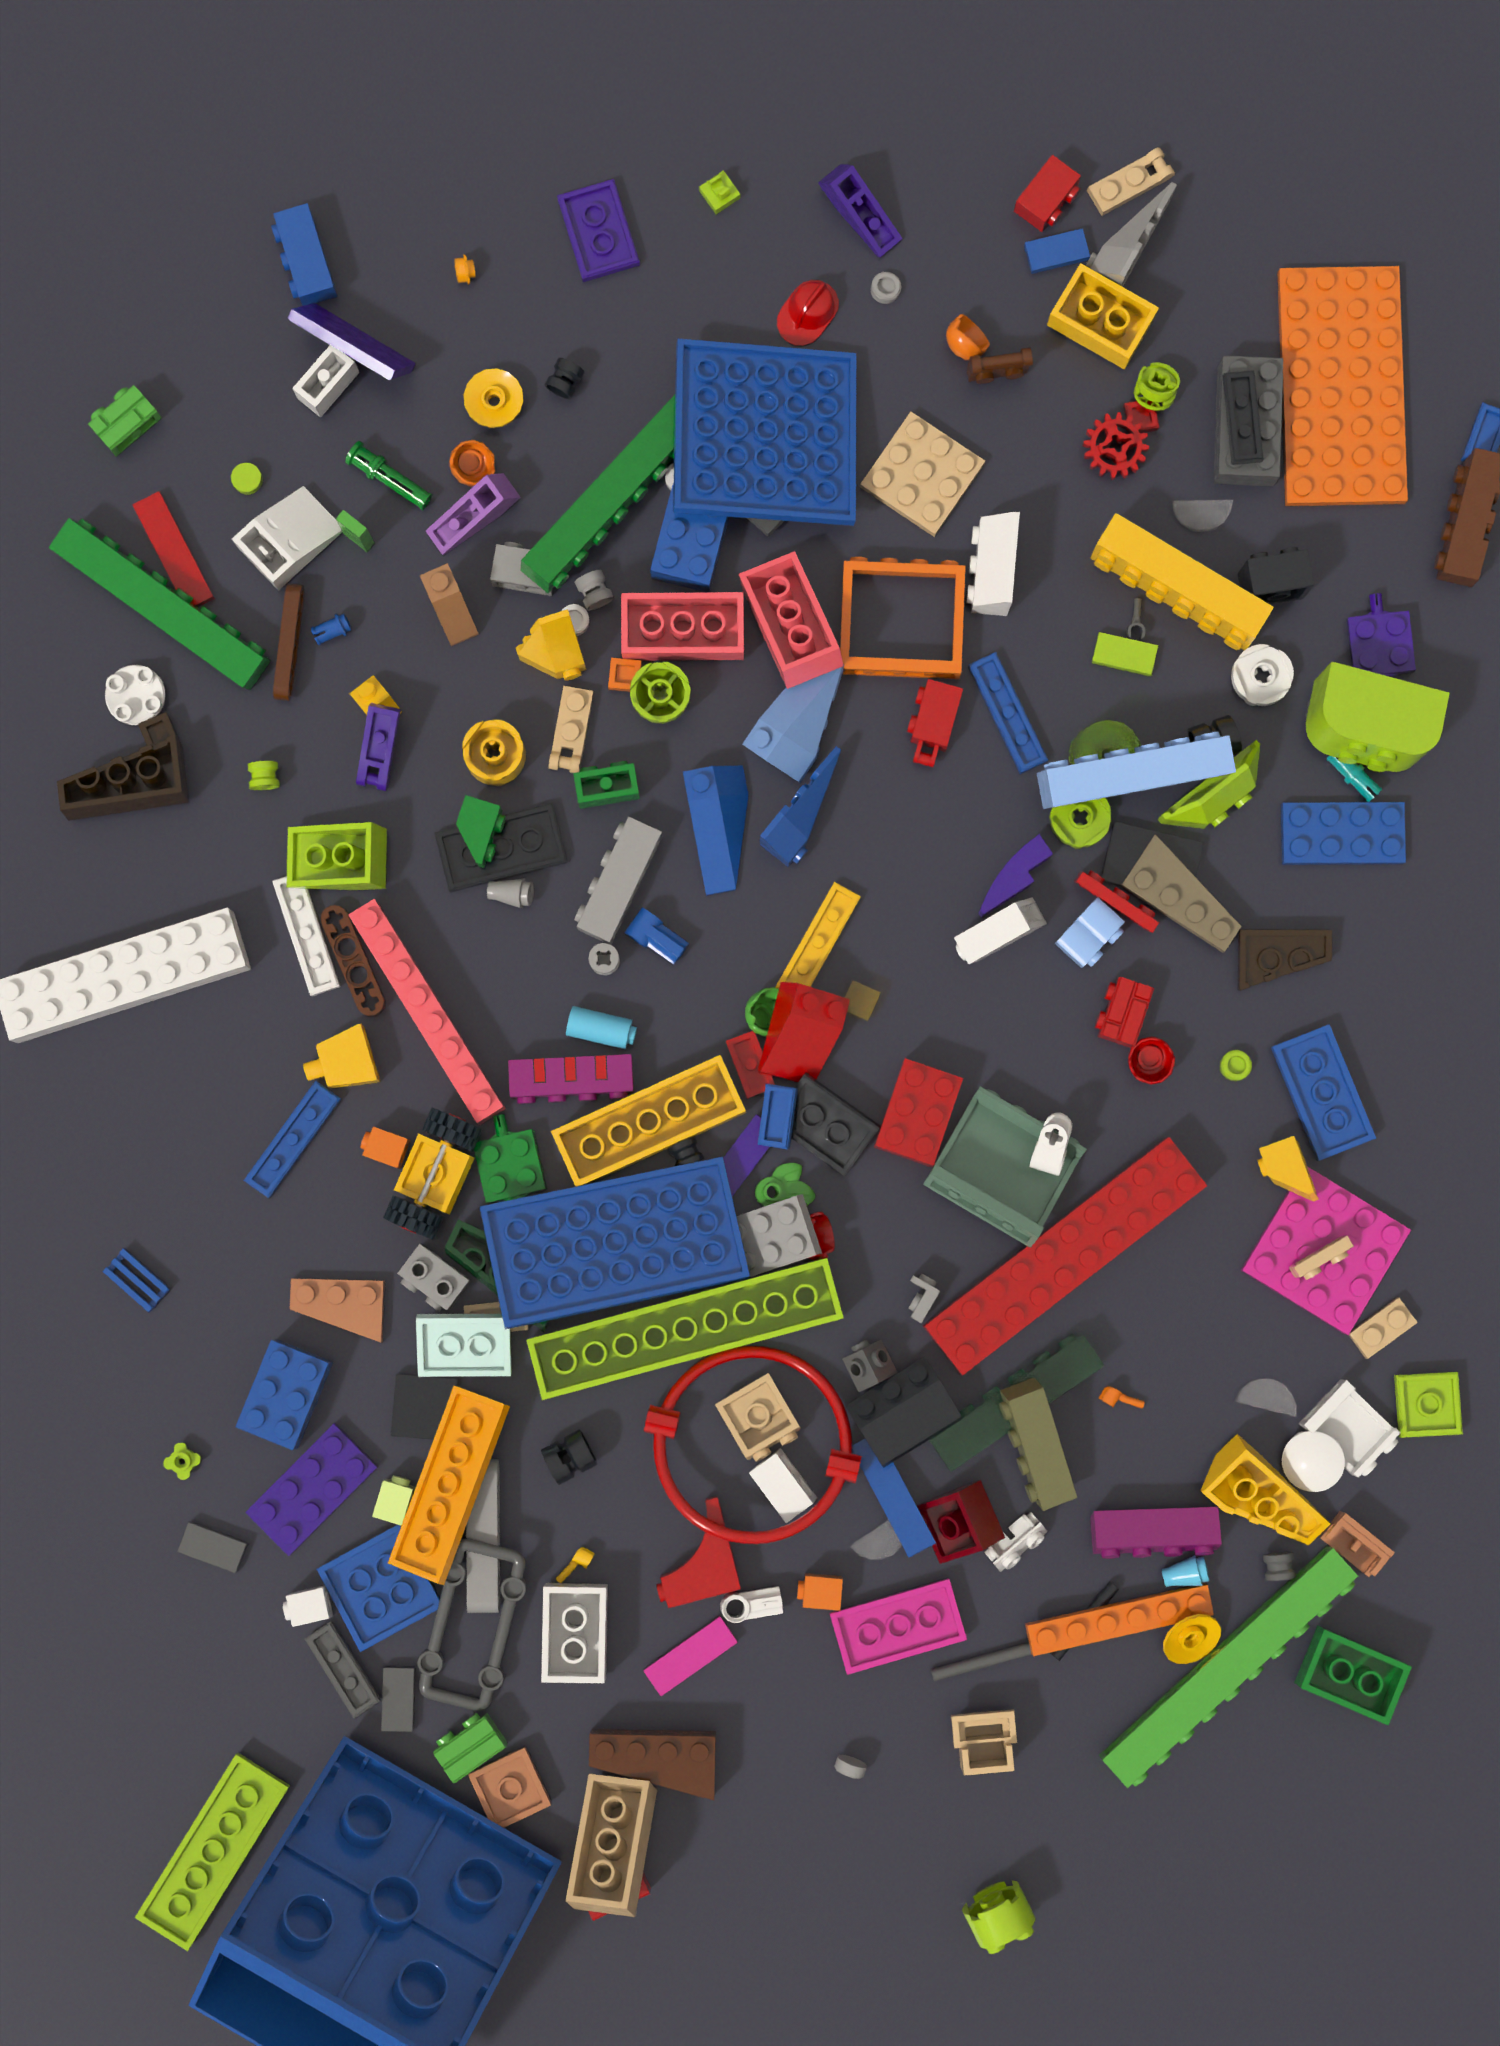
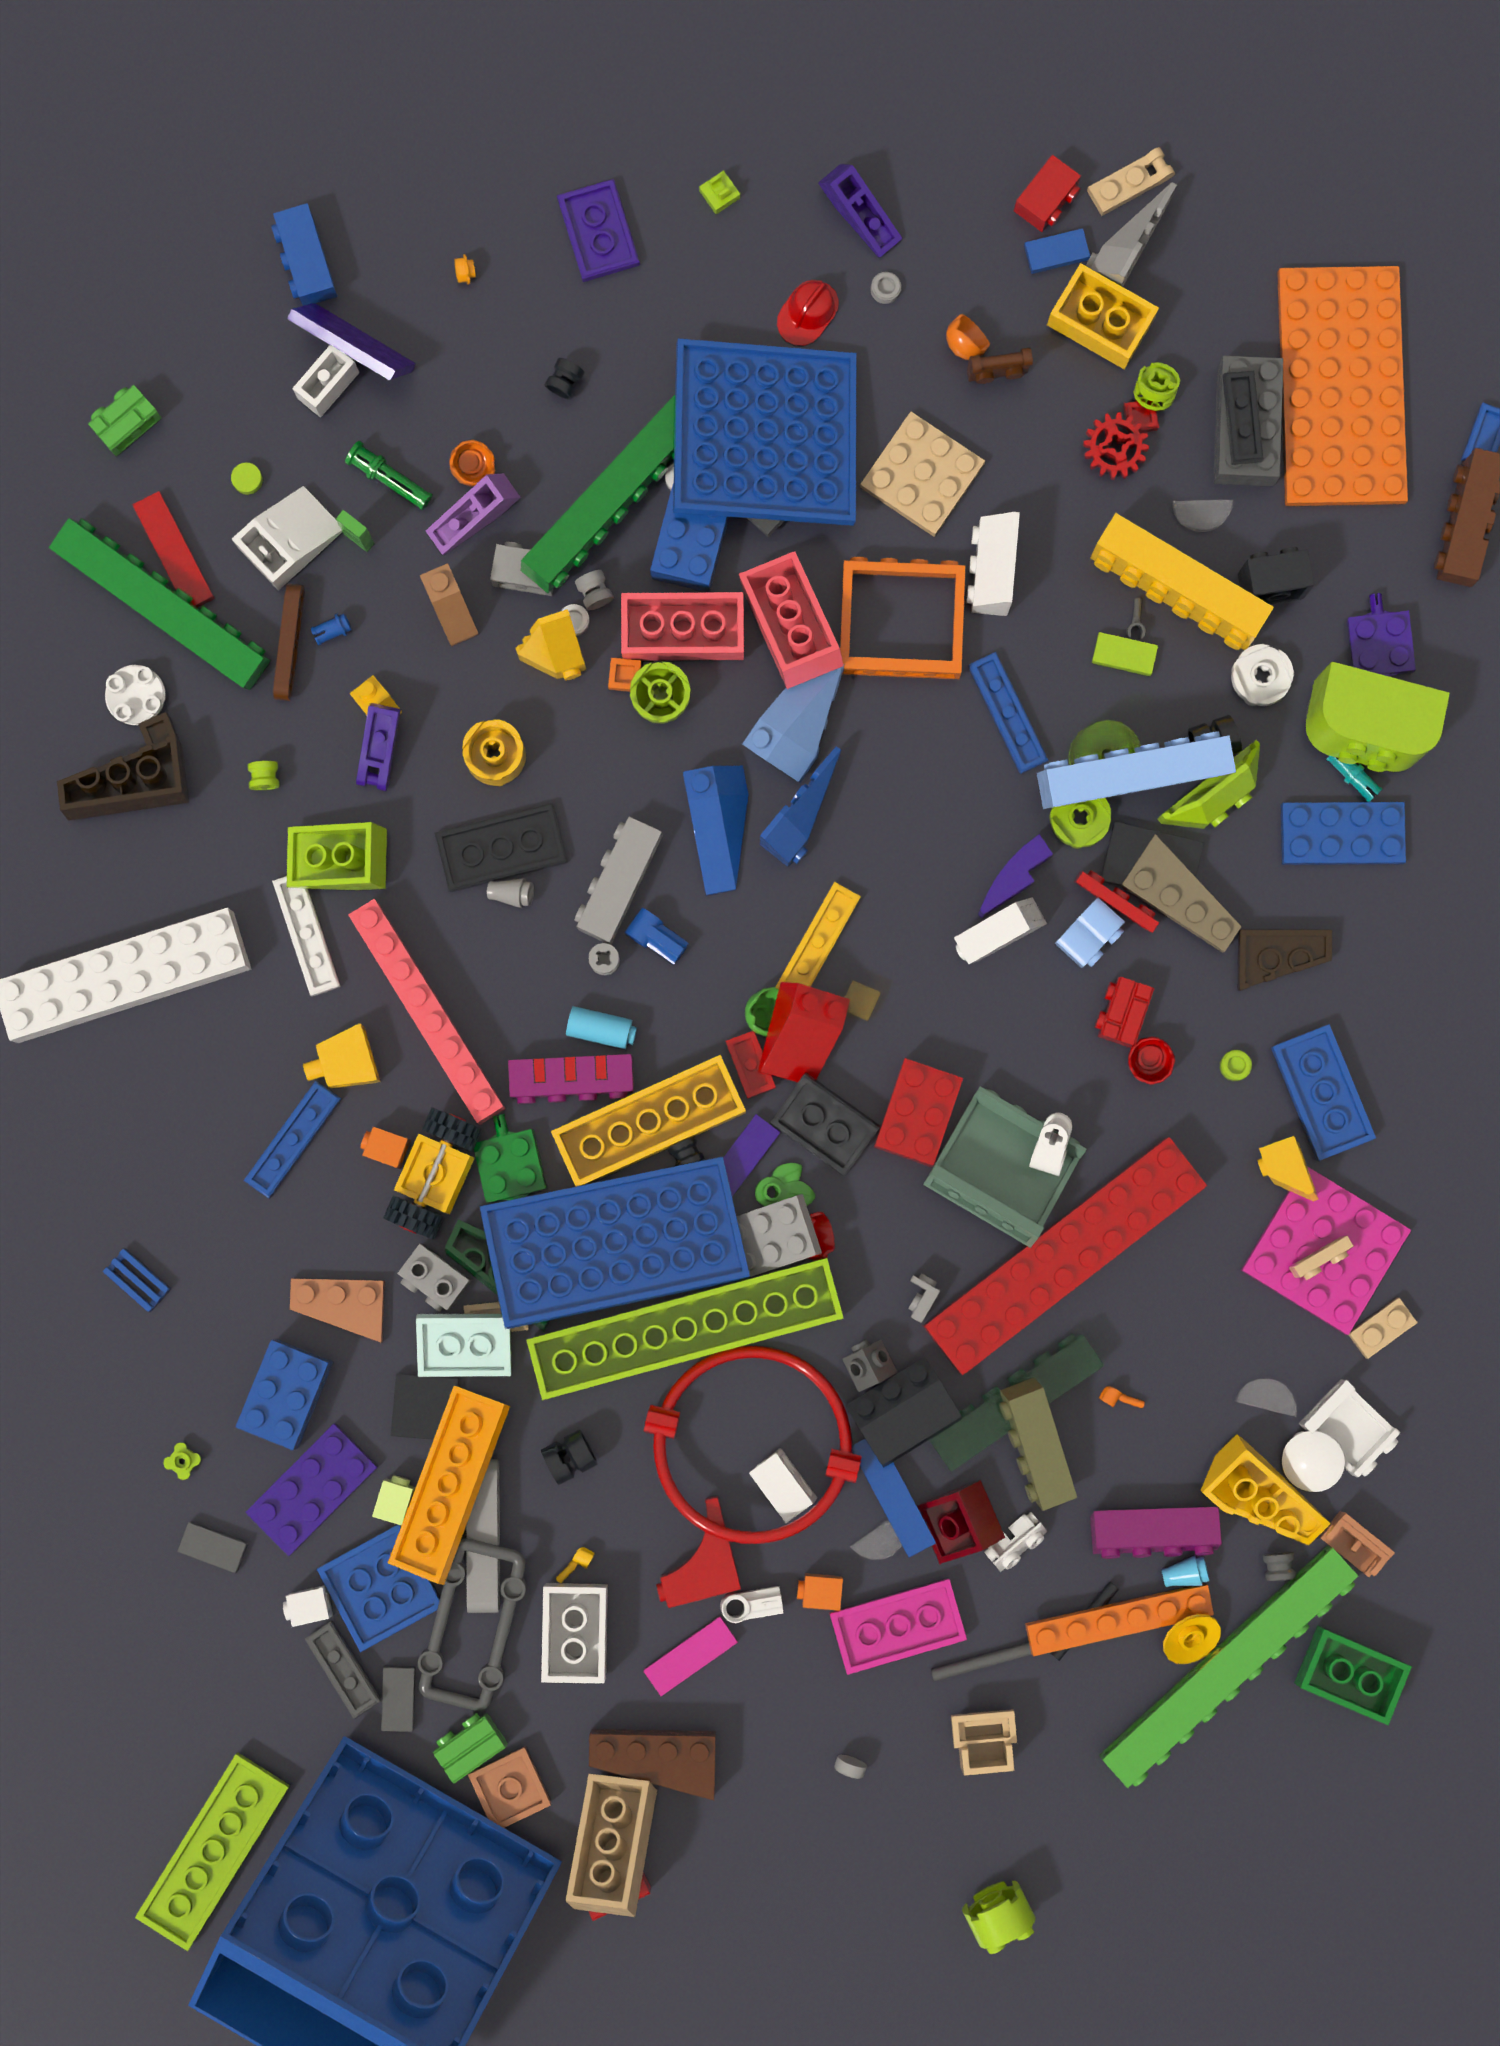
(357, 959): reddish brown beam -> none
(478, 825): green slope -> none
(492, 384): yellow dish -> none
(571, 728): tan plate -> none
(606, 785): green brick -> none
(758, 1418): tan plate -> none
(777, 1116): blue tile -> none
(934, 720): red brick -> none
(1428, 1404): lime plate -> none

